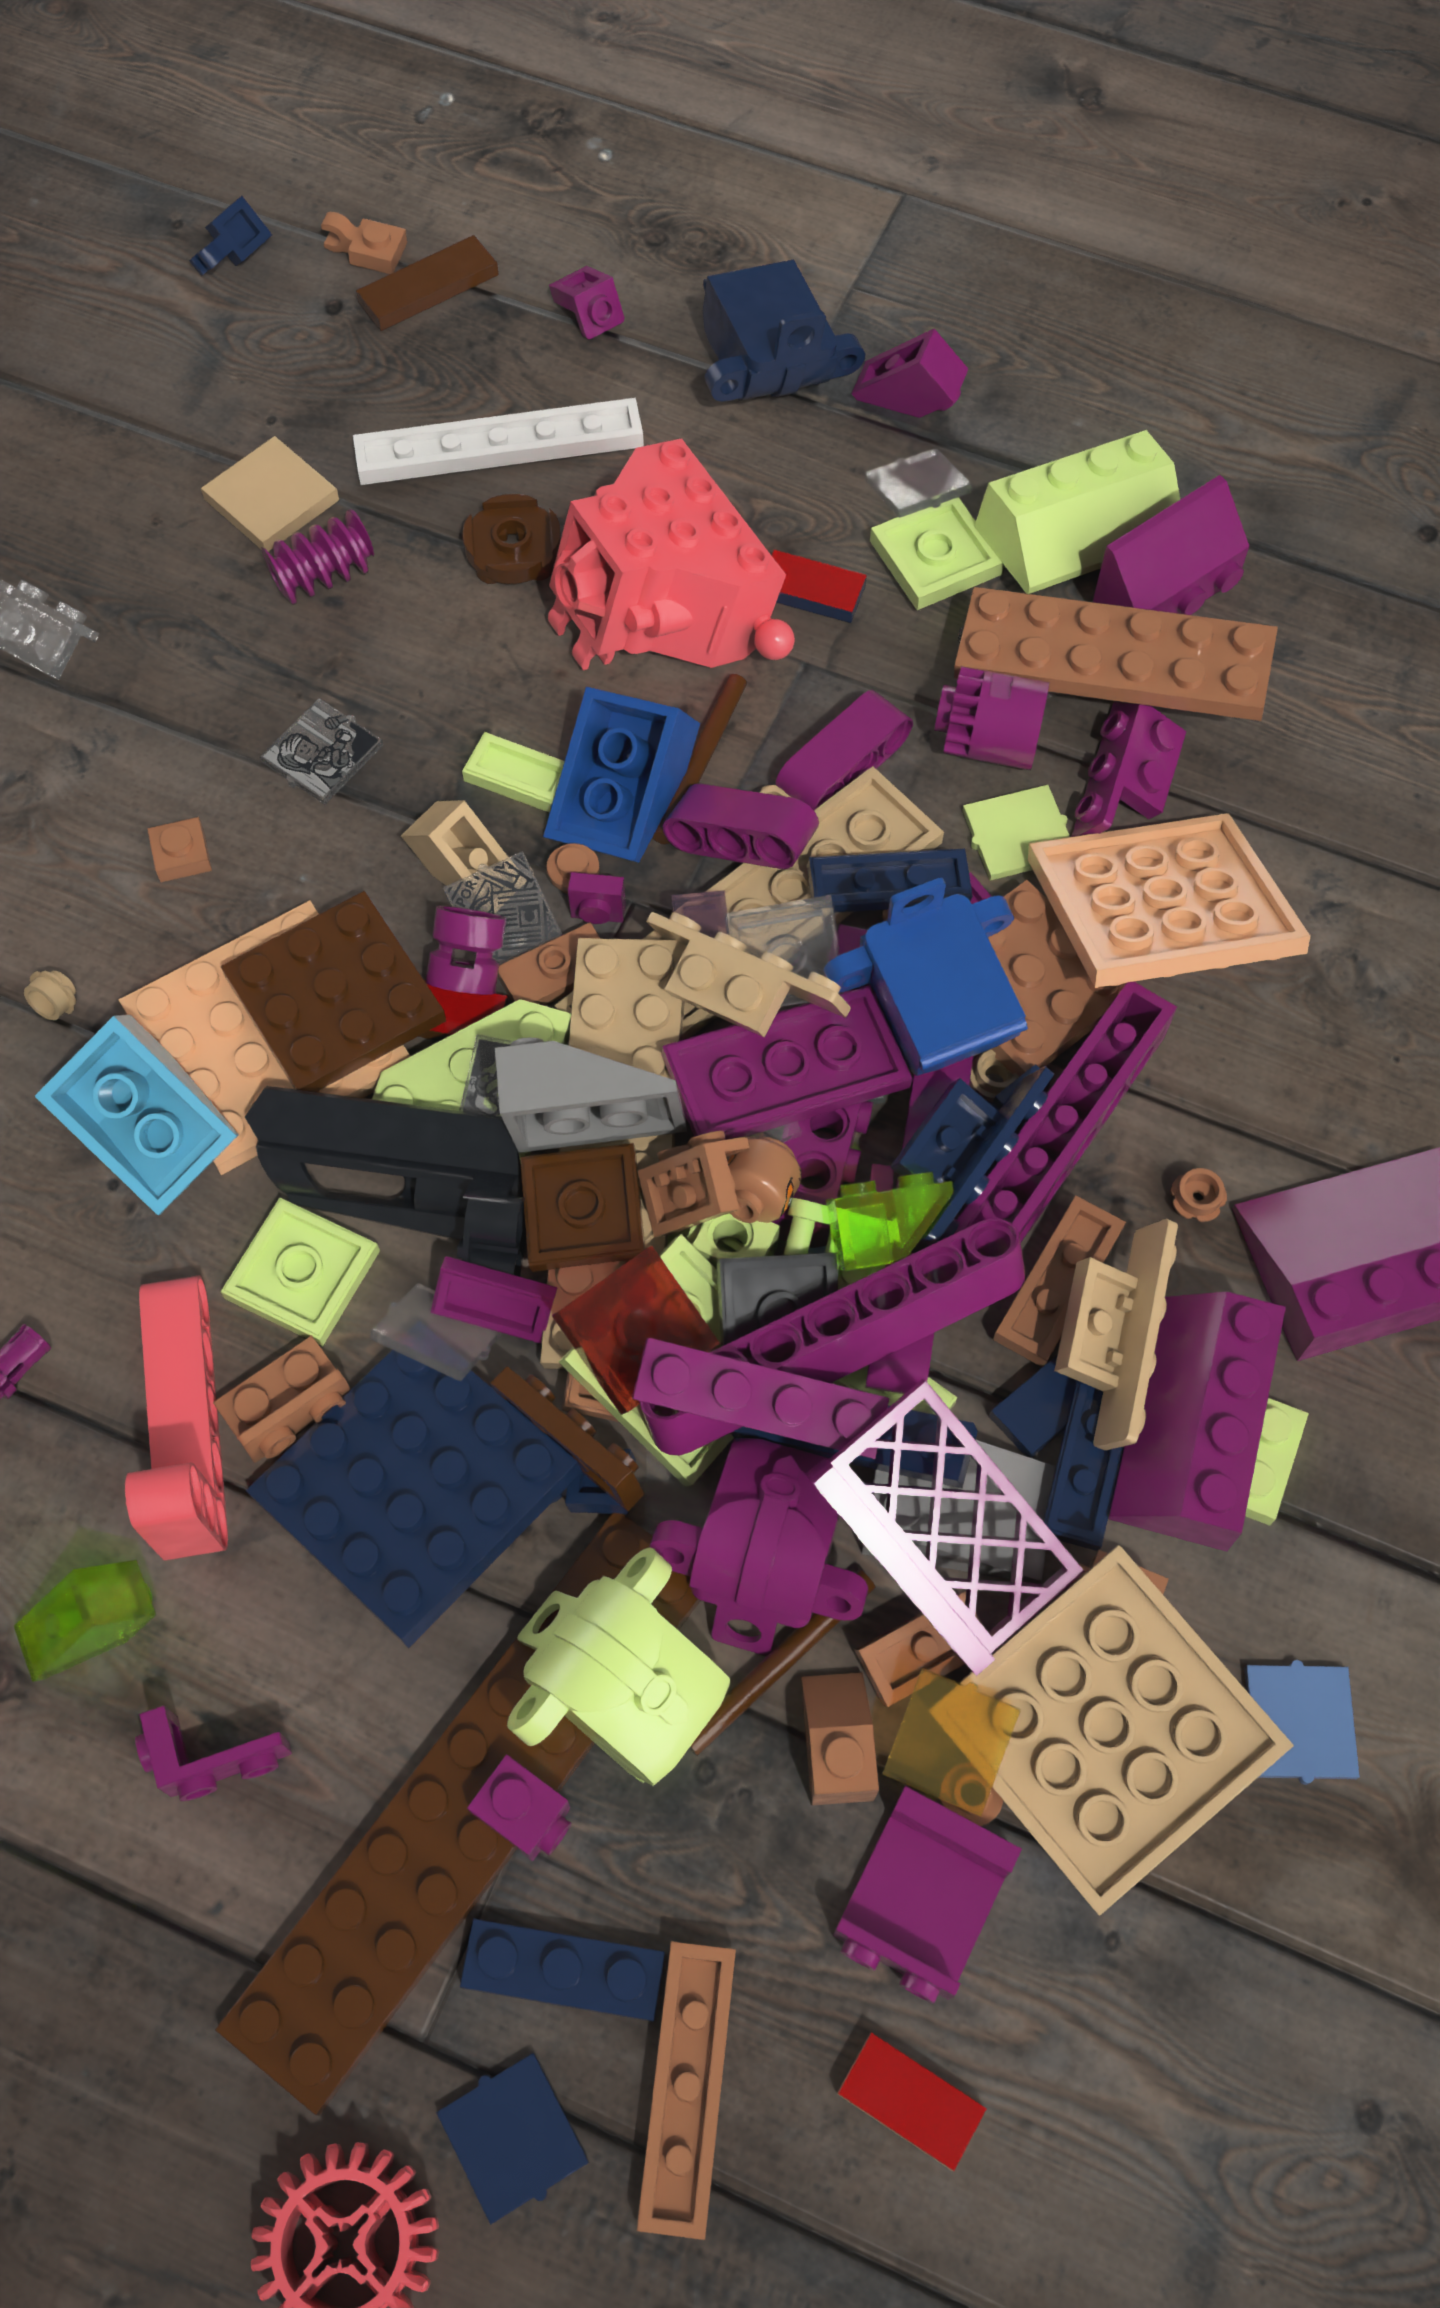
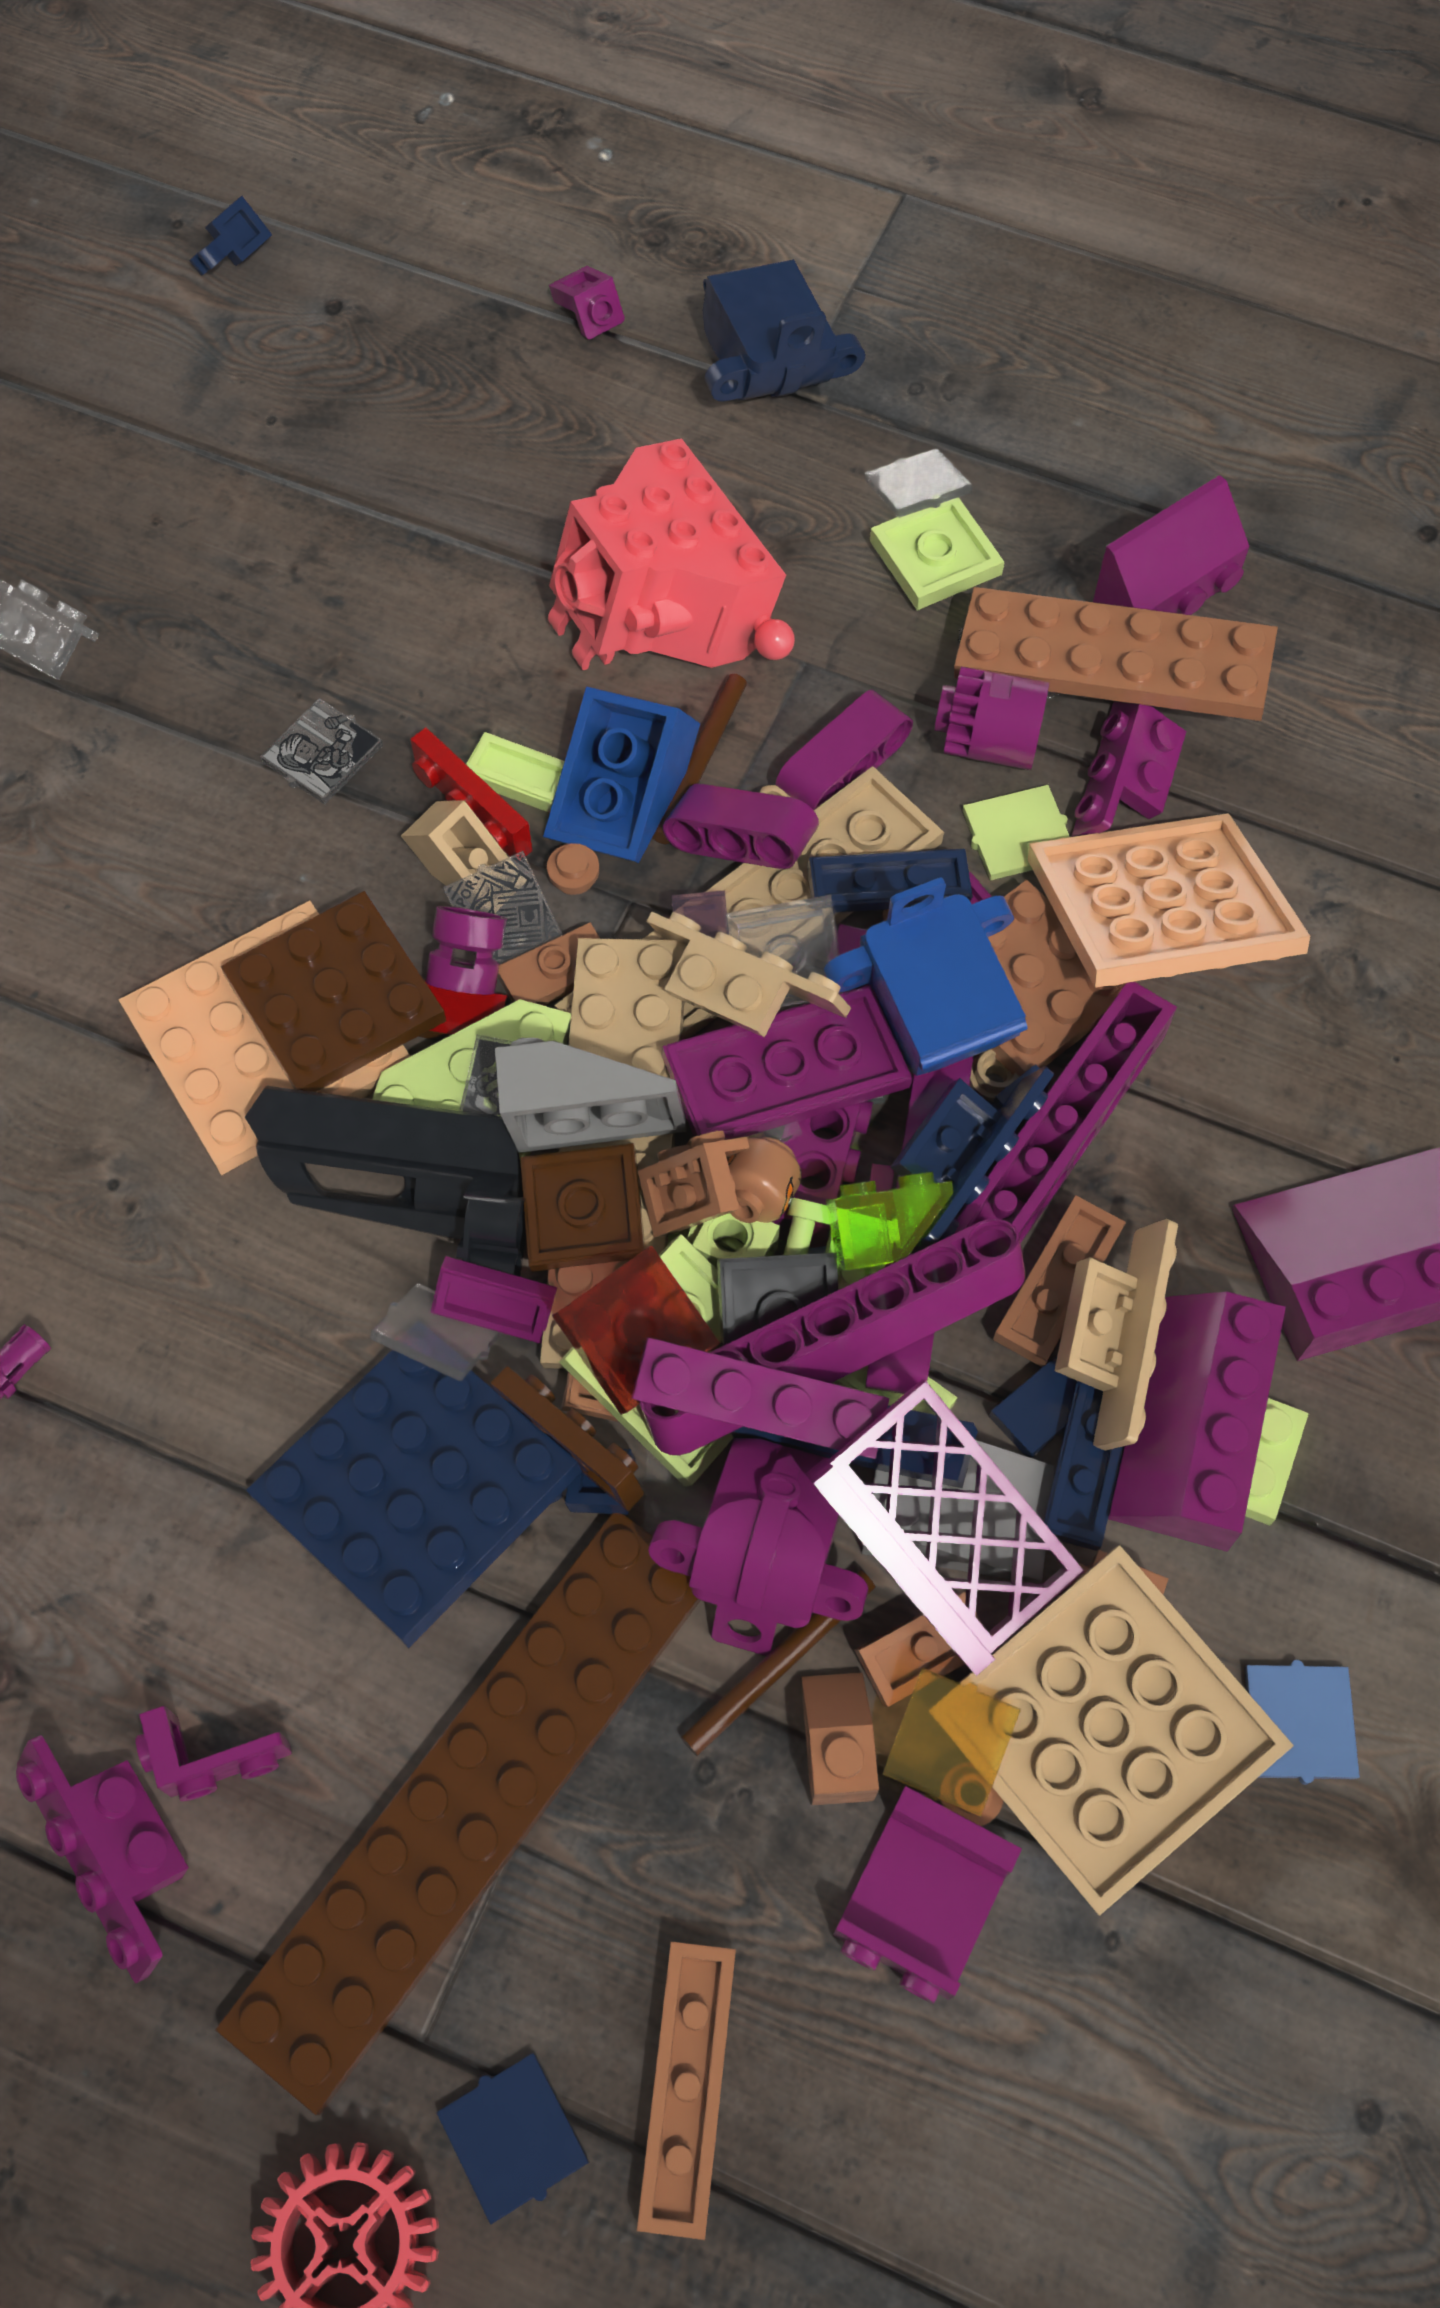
(50, 994): tan plate -> none
(84, 1617): clear neon green slope -> none
(111, 1844): none -> magenta bracket
(138, 1112): medium azure slope -> none
(179, 849): nougat plate -> none
(182, 1497): coral beam -> none
(270, 494): tan tile -> none
(283, 1400): nougat bracket -> none
(300, 1271): yellowish green tile -> none
(320, 556): magenta piece -> none
(369, 246): nougat plate -> none
(427, 282): reddish brown tile -> none
(441, 768): none -> red plate
(498, 441): white plate -> none
(516, 562): reddish brown plate -> none
(522, 1809): magenta bracket -> none
(563, 1970): dark blue plate -> none
(597, 898): magenta plate -> none
(618, 1672): yellowish green piece -> none
(819, 587): red tile -> none
(912, 2101): red tile -> none
(913, 377): magenta slope -> none
(1064, 513): yellowish green slope -> none
(1202, 1182): nougat plate -> none

